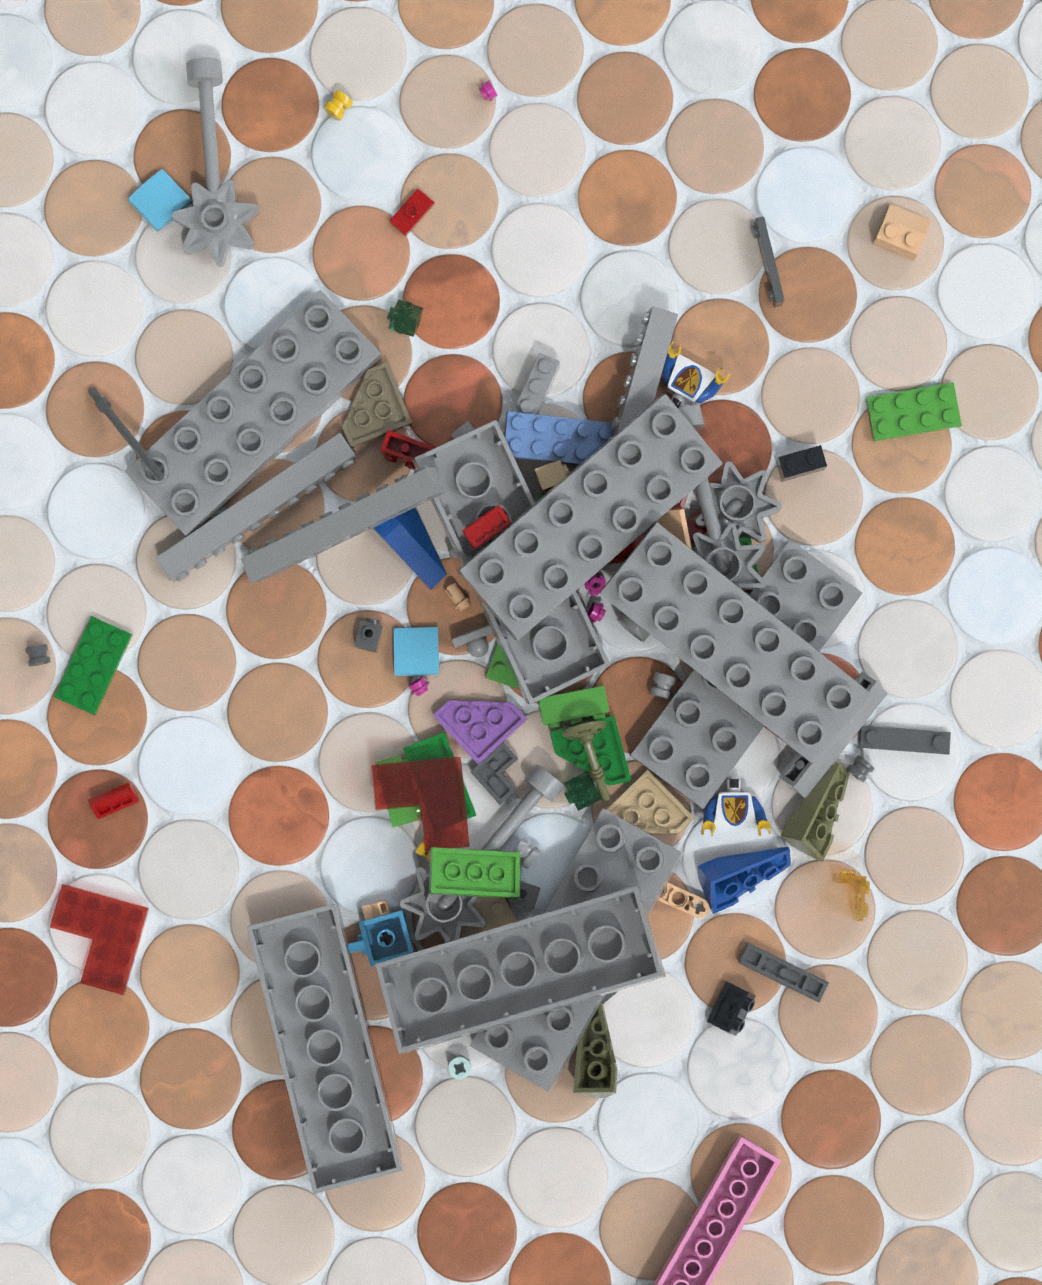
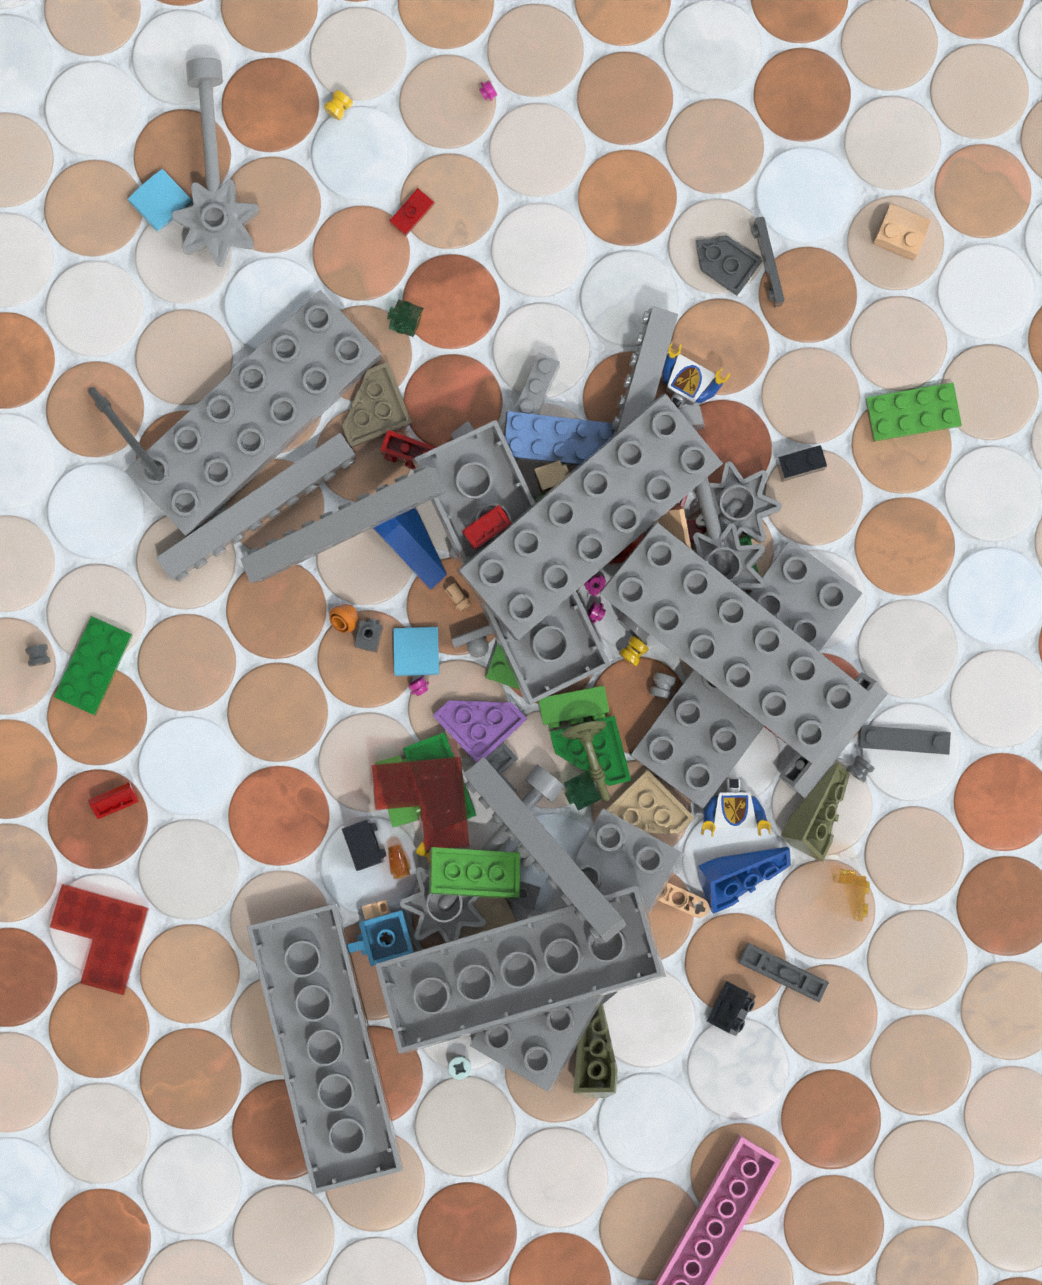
(343, 618): none -> orange cone
(363, 845): none -> black container
(398, 862): none -> clear orange cone
(545, 850): none -> light grey brick
(631, 655): none -> yellow wheel
(727, 262): none -> dark grey tile

